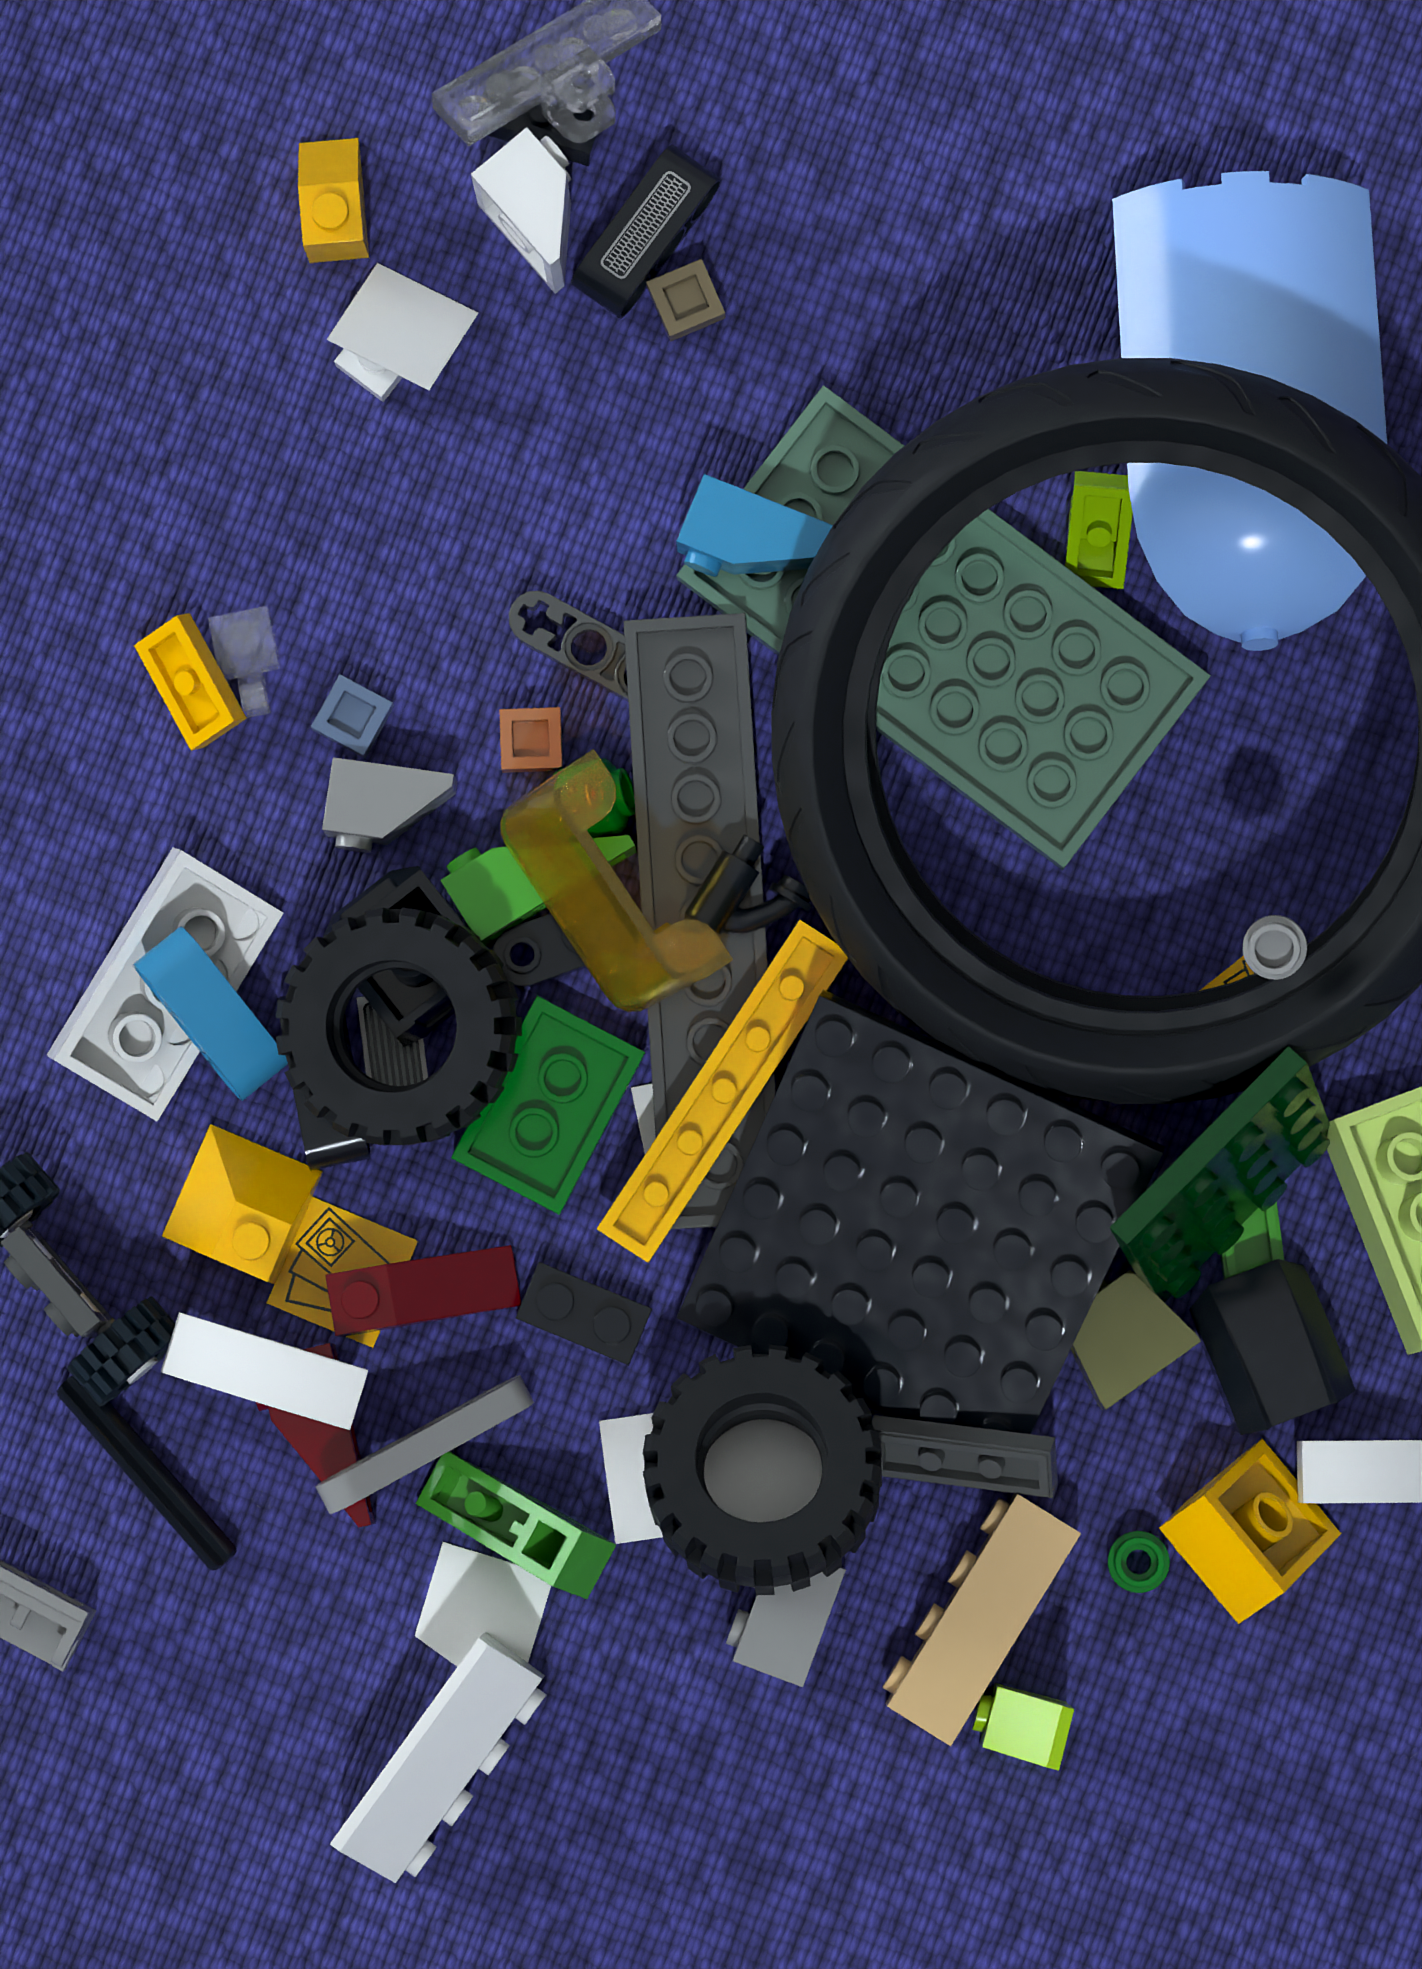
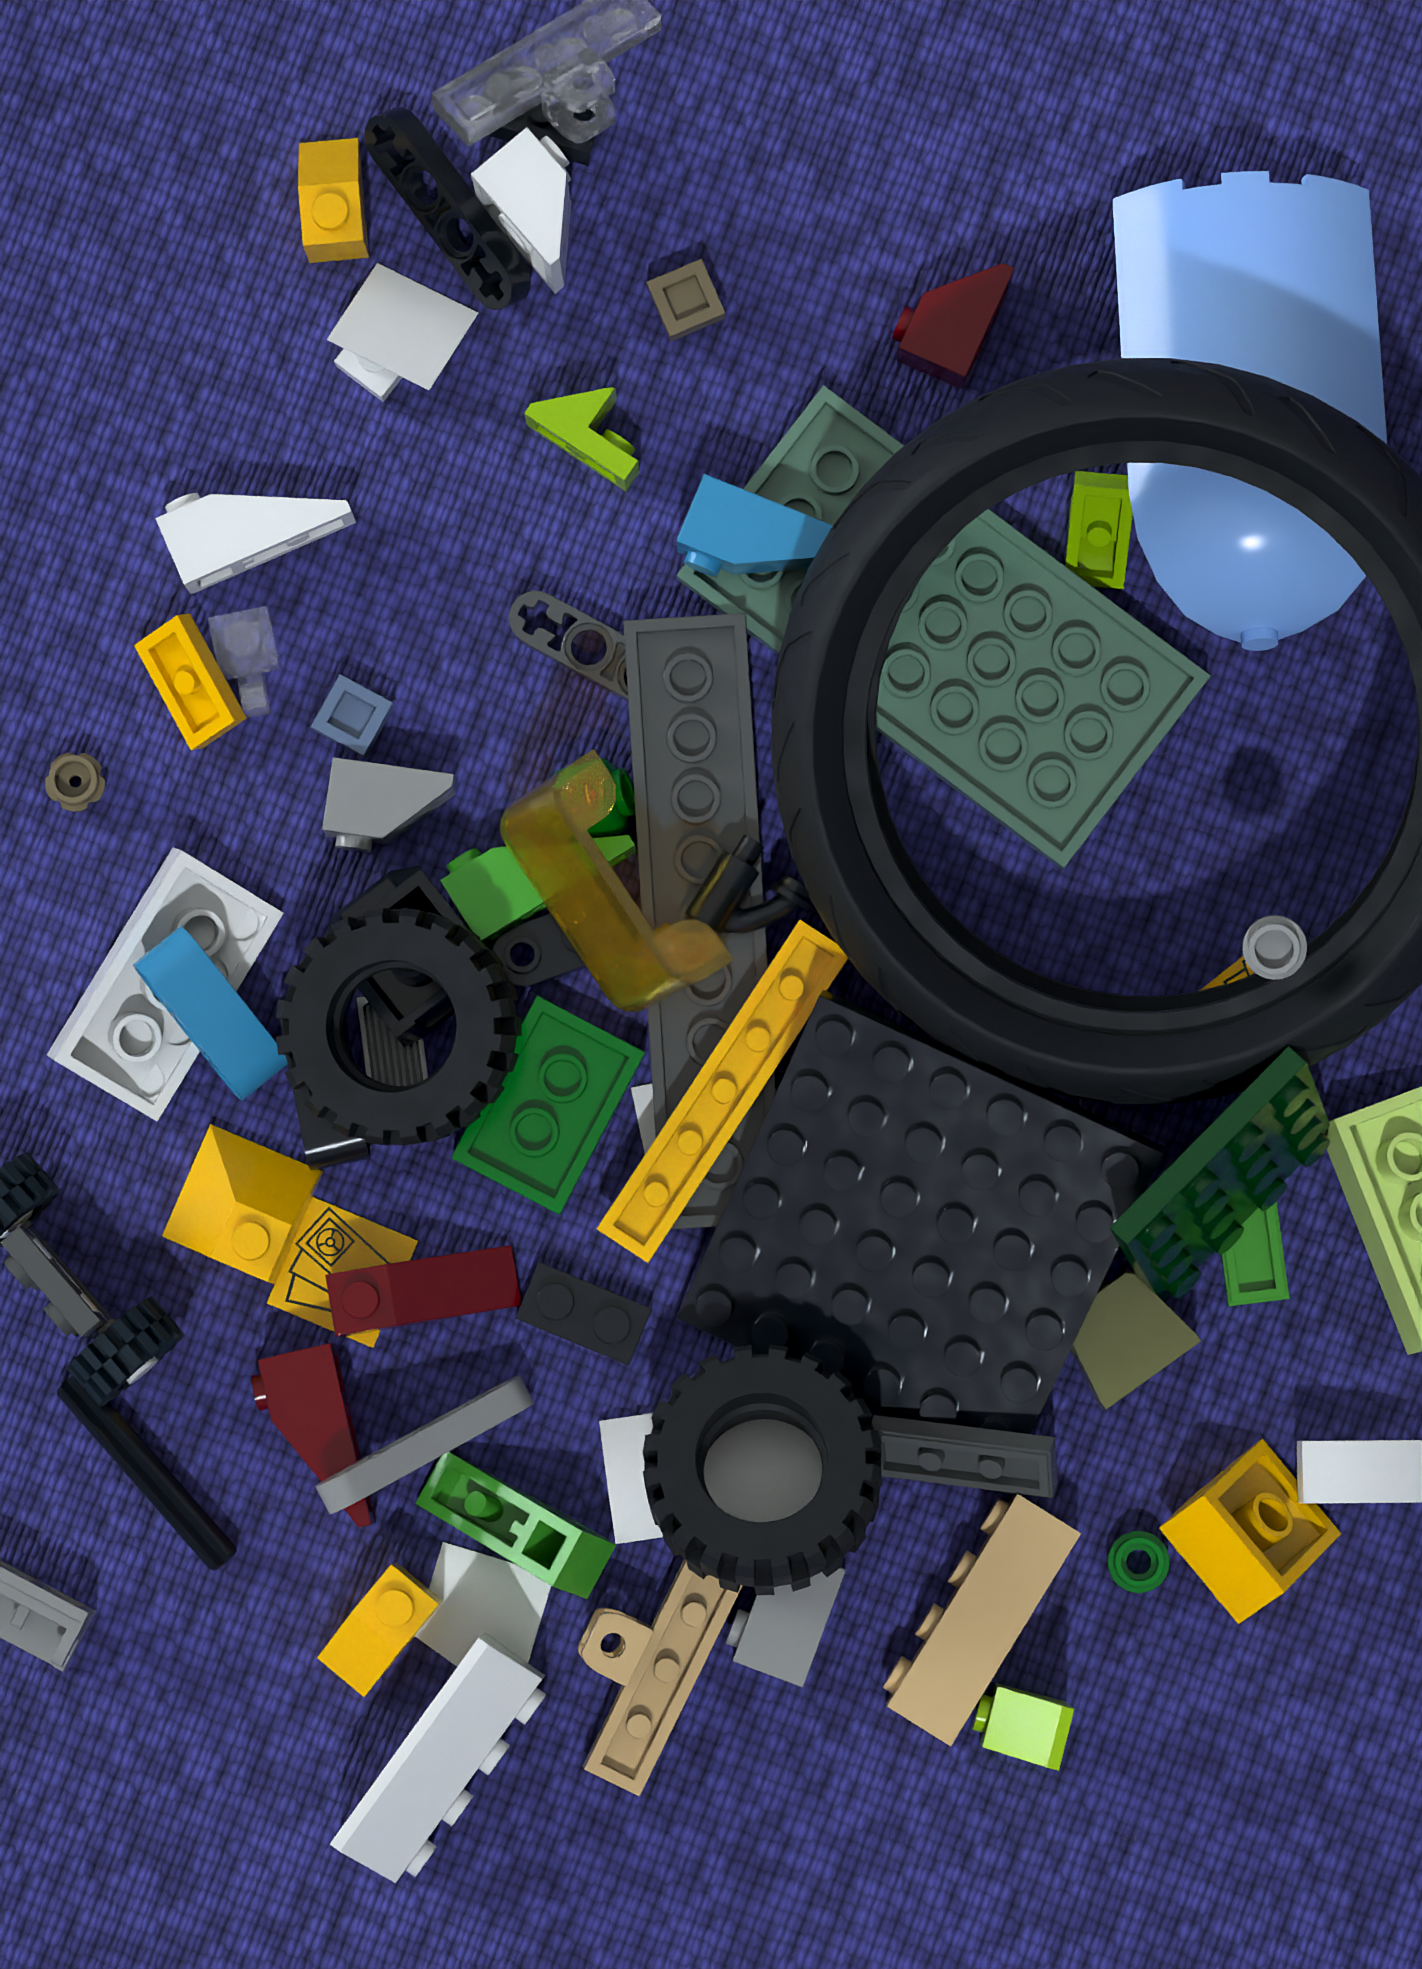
(59, 777): none -> dark tan plate
(233, 533): none -> white slope
(264, 1371): white slope -> none
(379, 1628): none -> yellow slope
(442, 214): none -> black beam
(531, 739): nougat plate -> none
(572, 425): none -> lime slope
(646, 231): black beam -> none
(655, 1671): none -> tan plate
(952, 325): none -> dark red slope
(1270, 1346): black slope -> none

